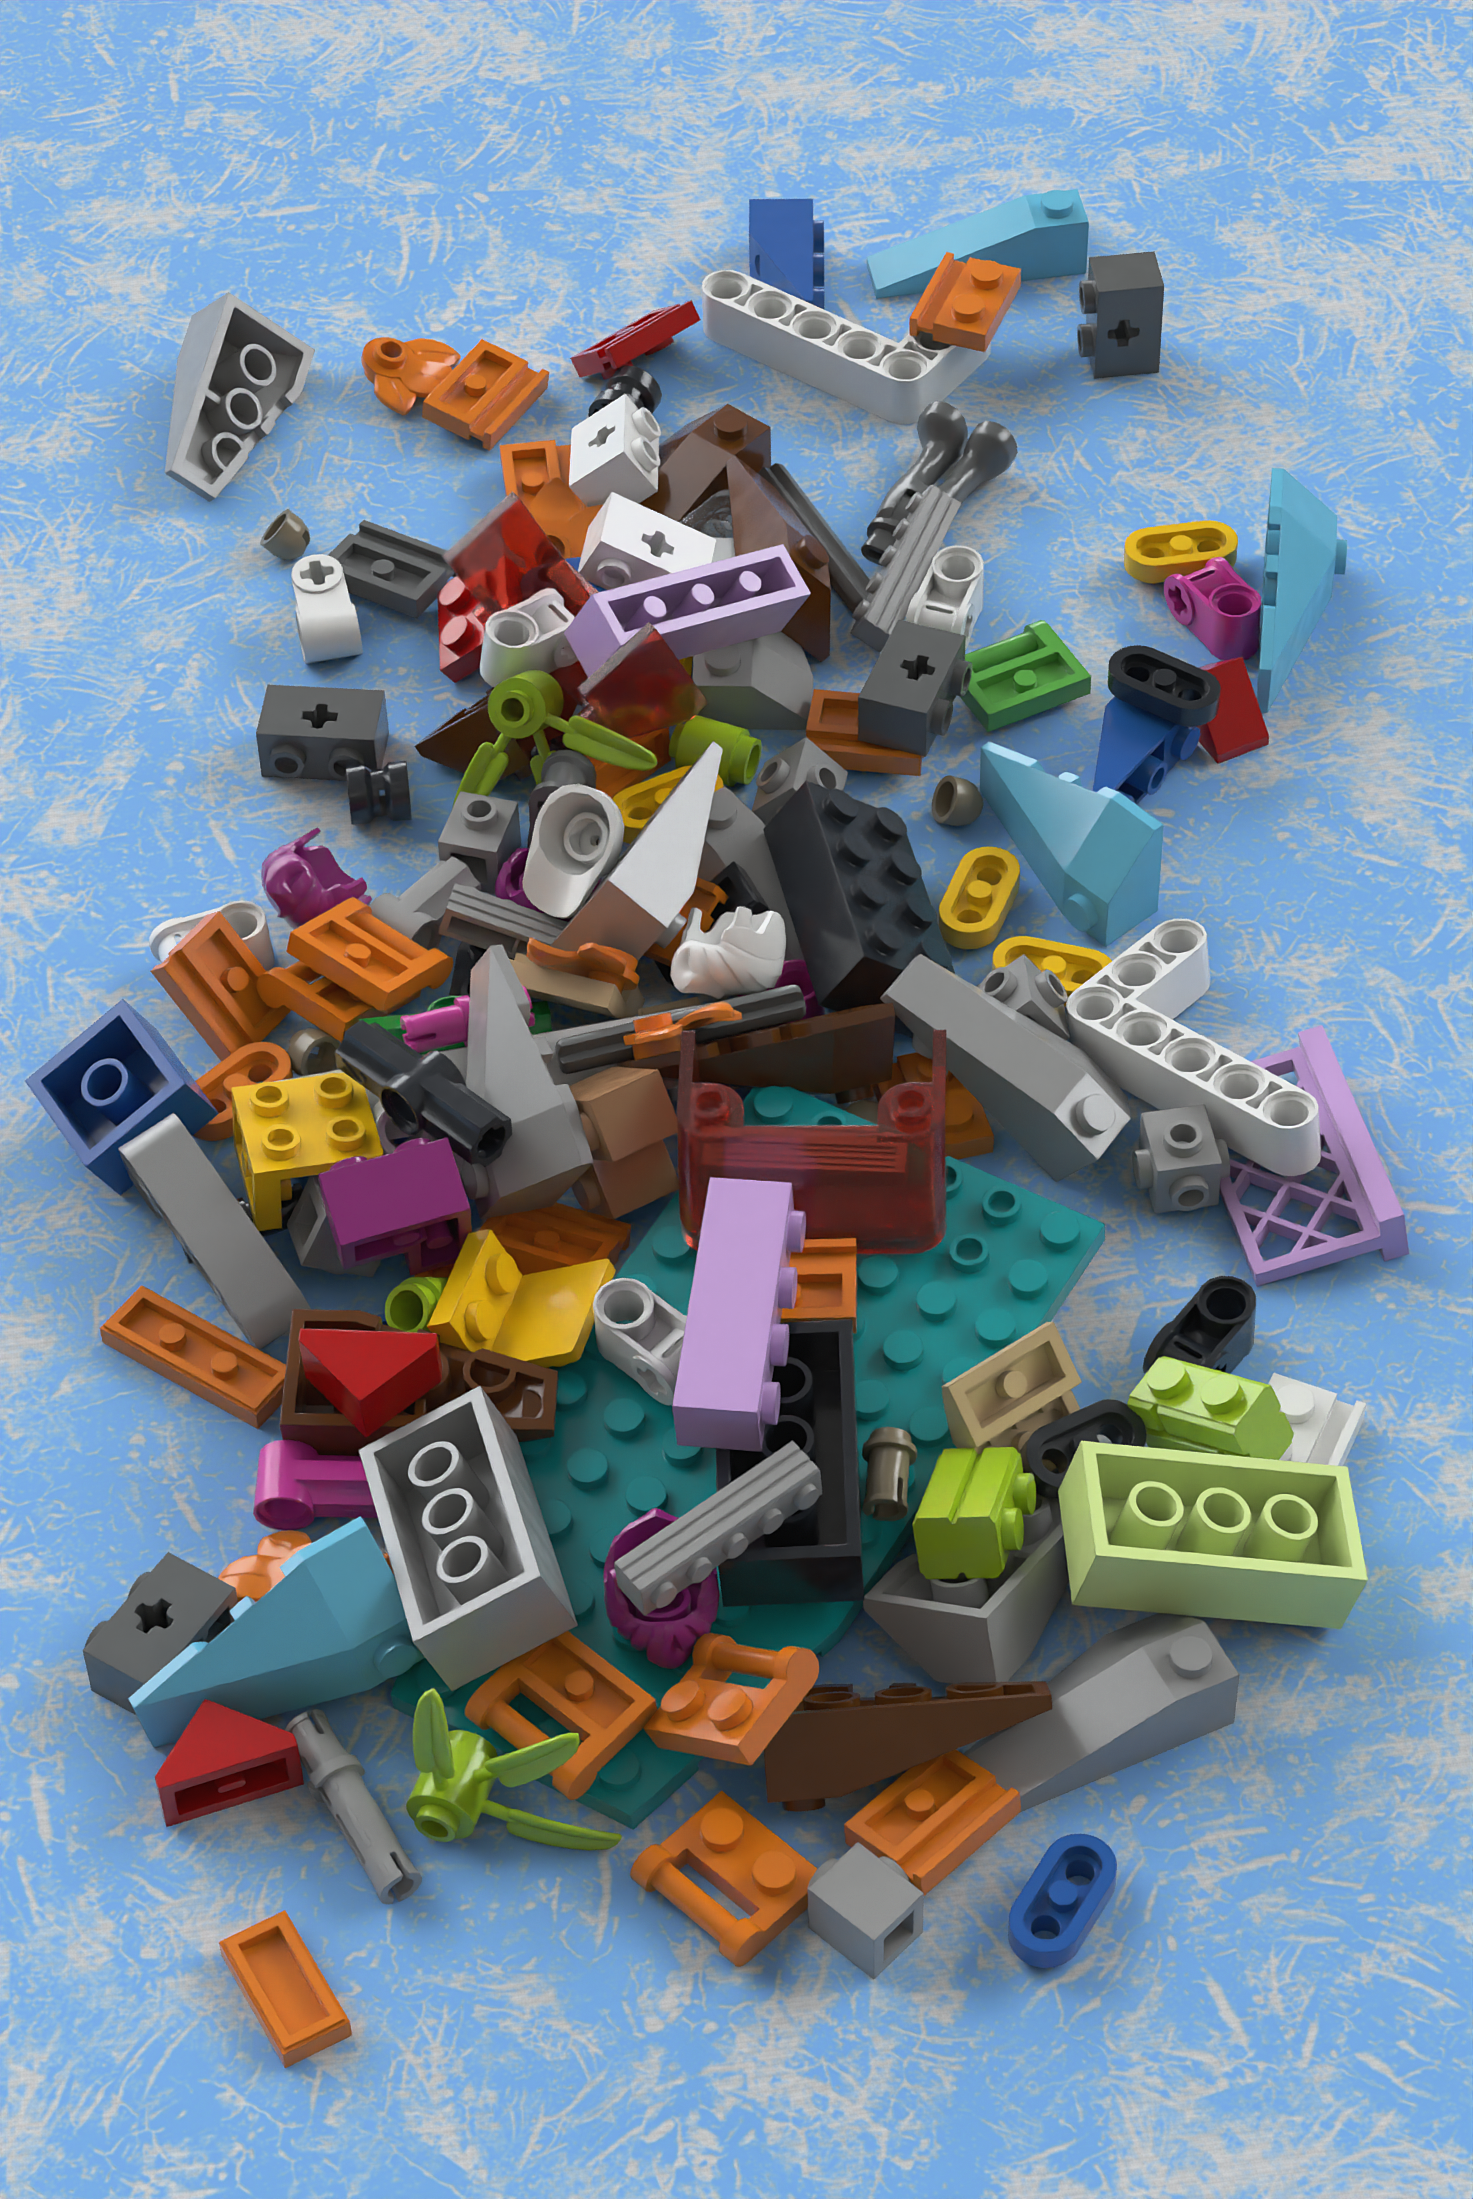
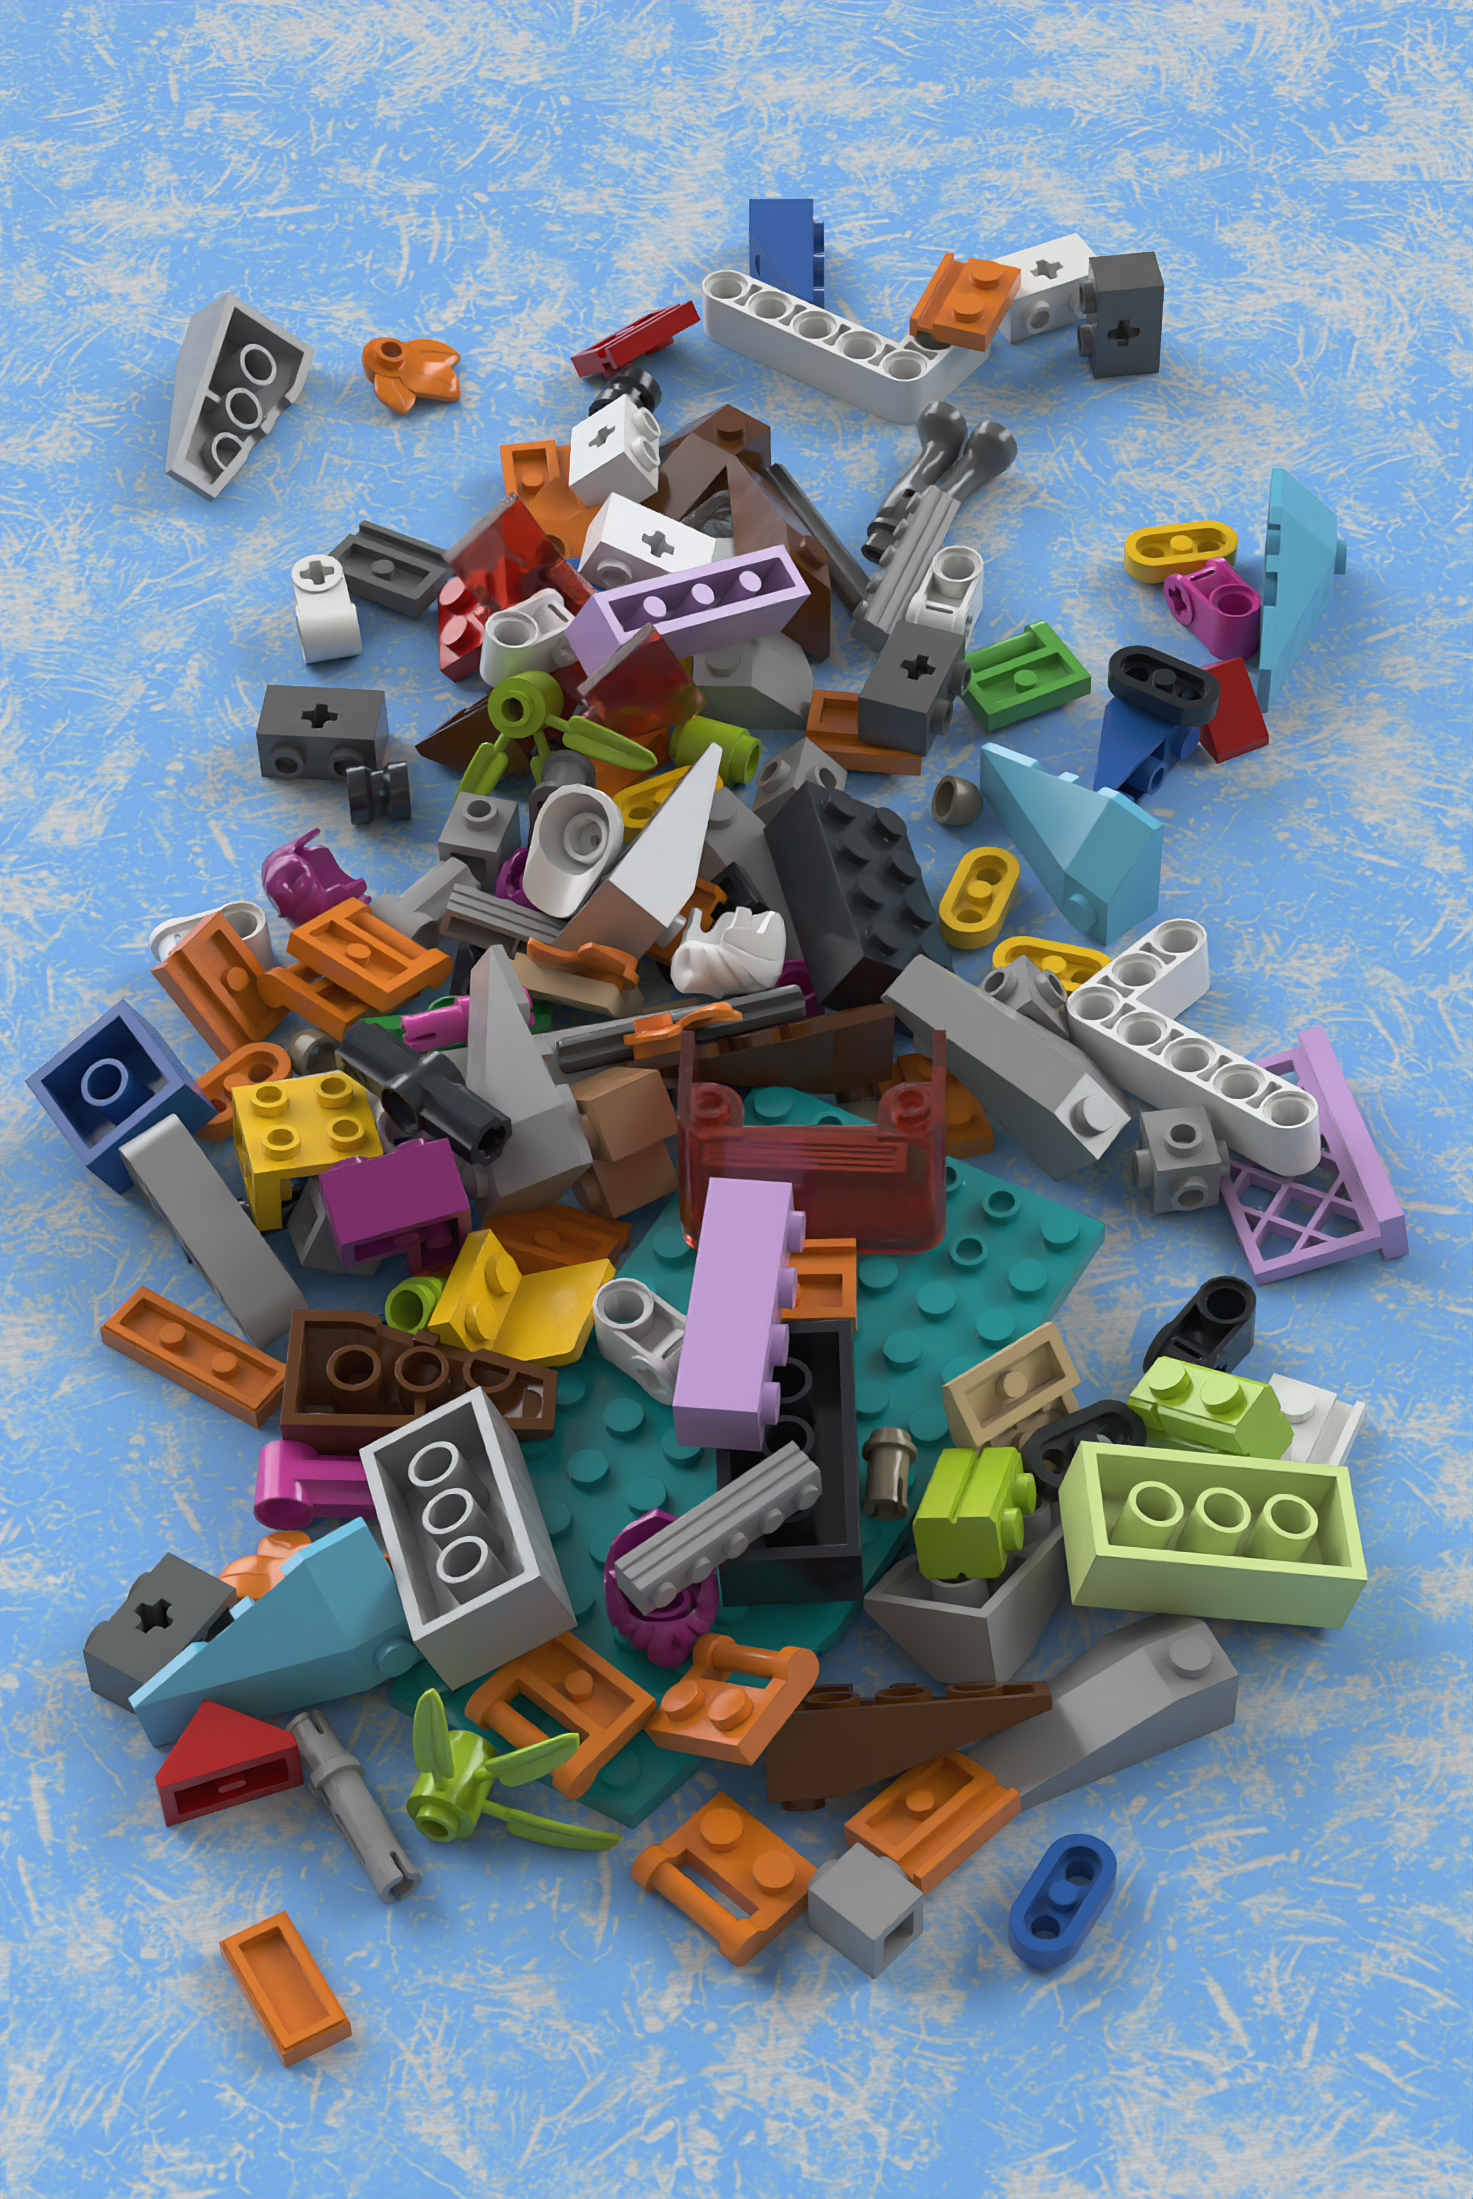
(286, 536): dark tan hinge -> none
(370, 1372): red slope -> none
(485, 394): orange plate -> none
(1034, 233): medium azure wedge -> none
(1047, 288): none -> white brick

